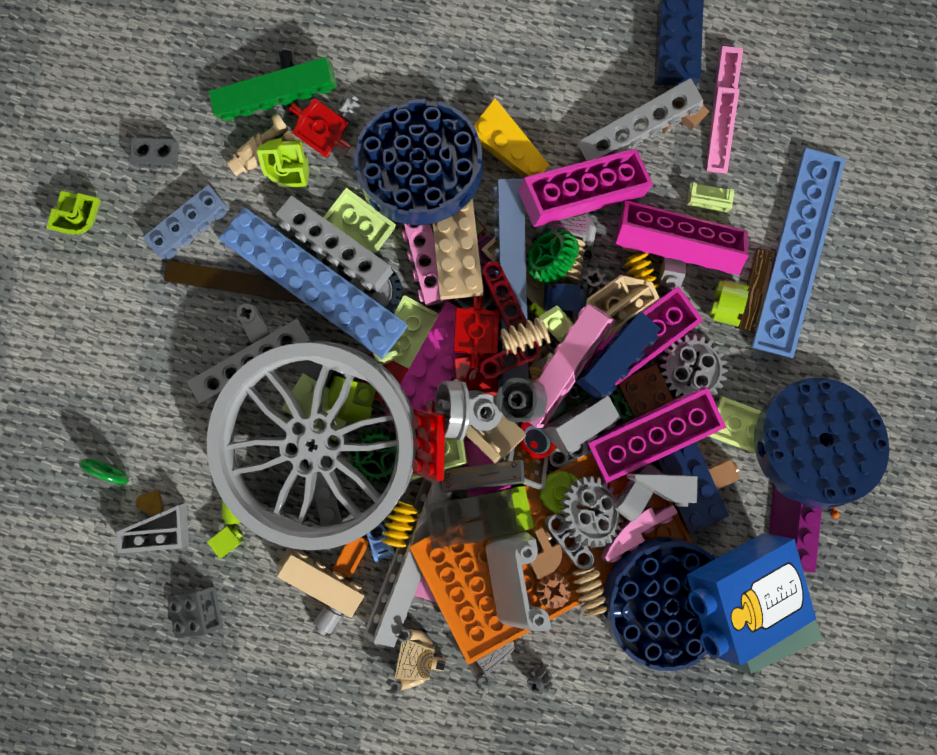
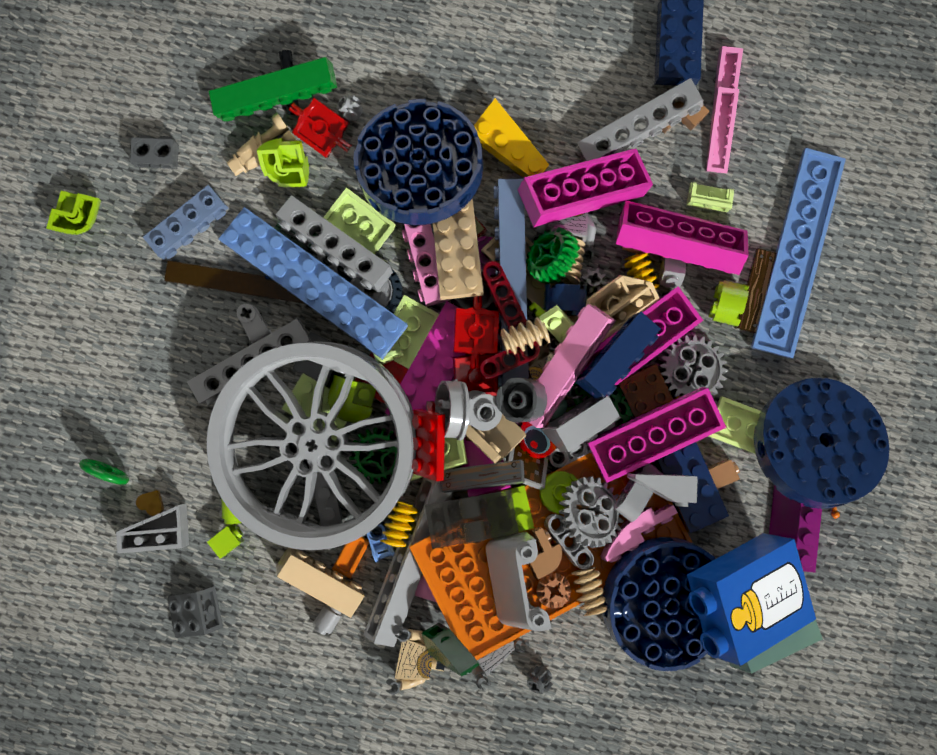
(448, 649): none -> dark green slope

